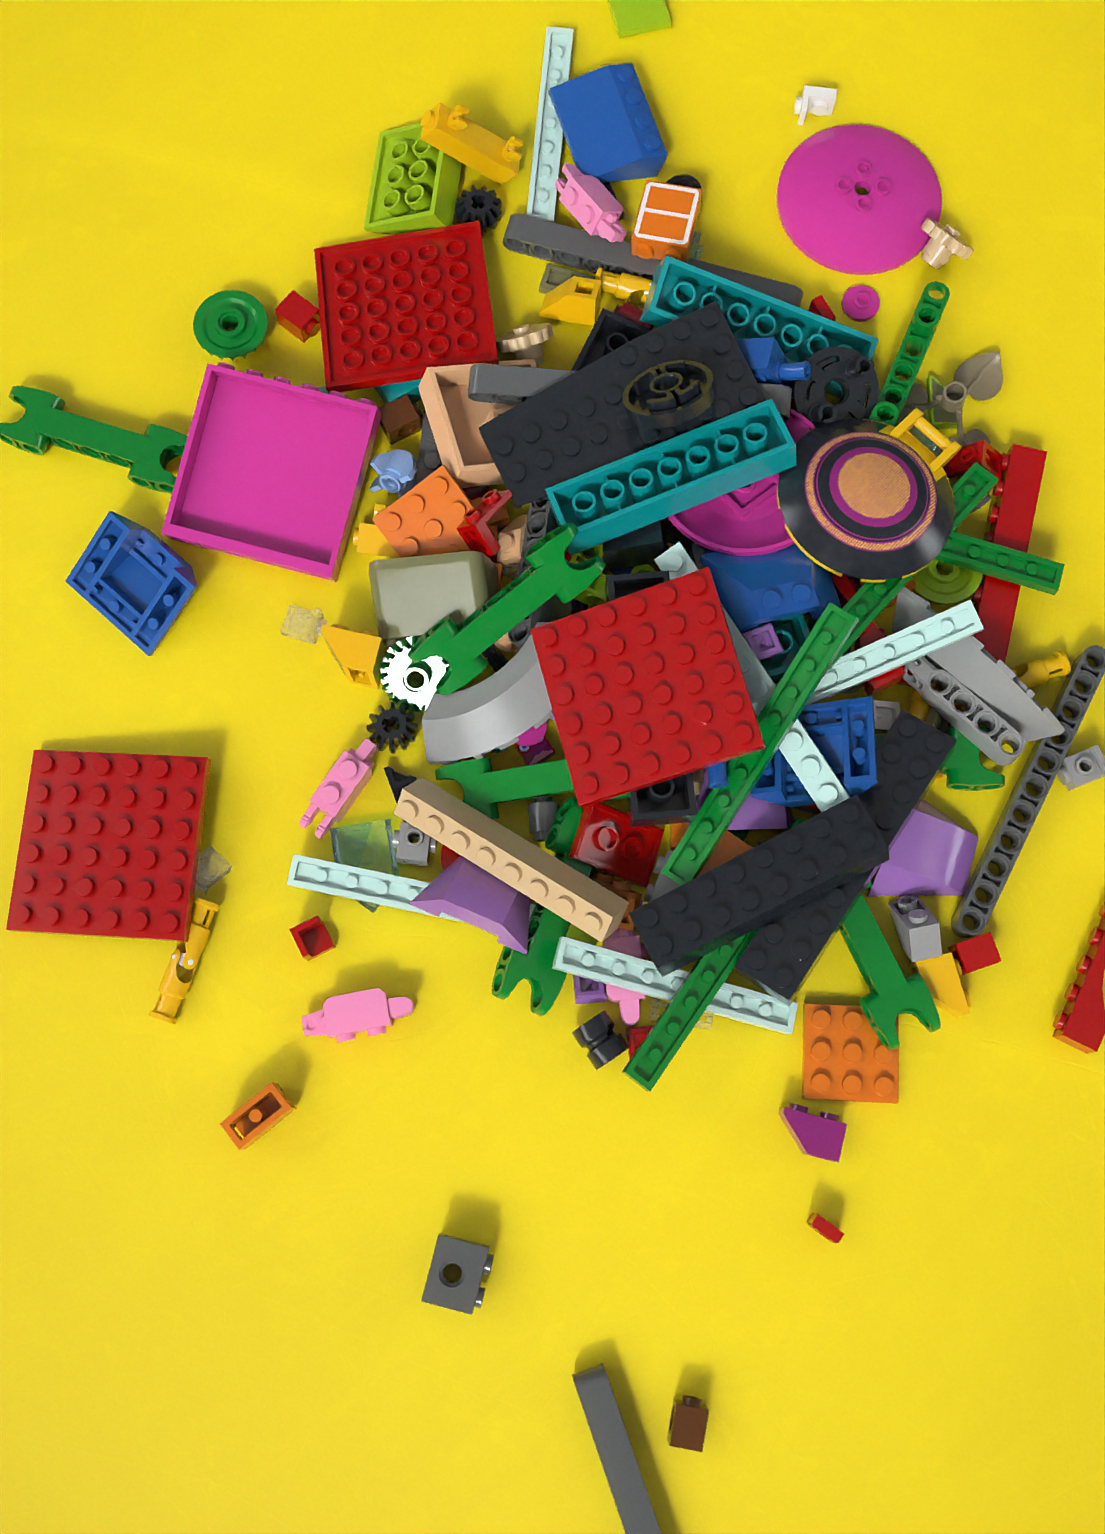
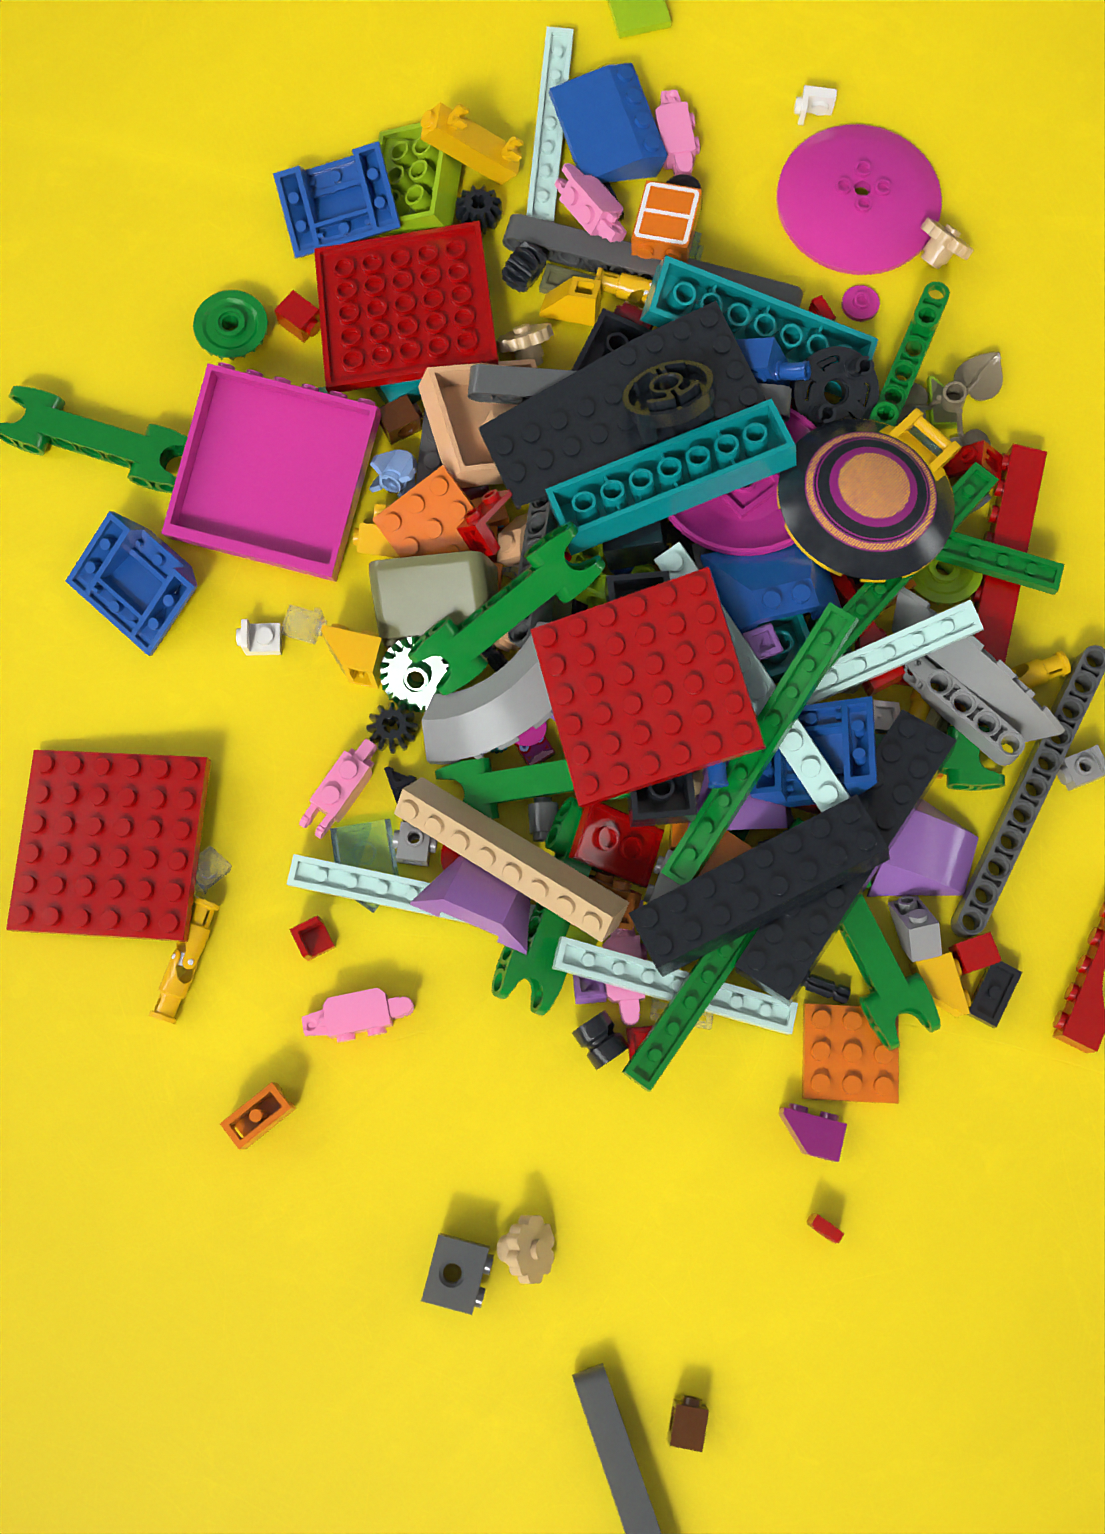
(259, 638): none -> white bracket
(337, 201): none -> blue slope
(524, 267): none -> black gear
(527, 1249): none -> tan plant
(676, 131): none -> bright pink hinge
(827, 988): none -> black axle
(994, 993): none -> black plate

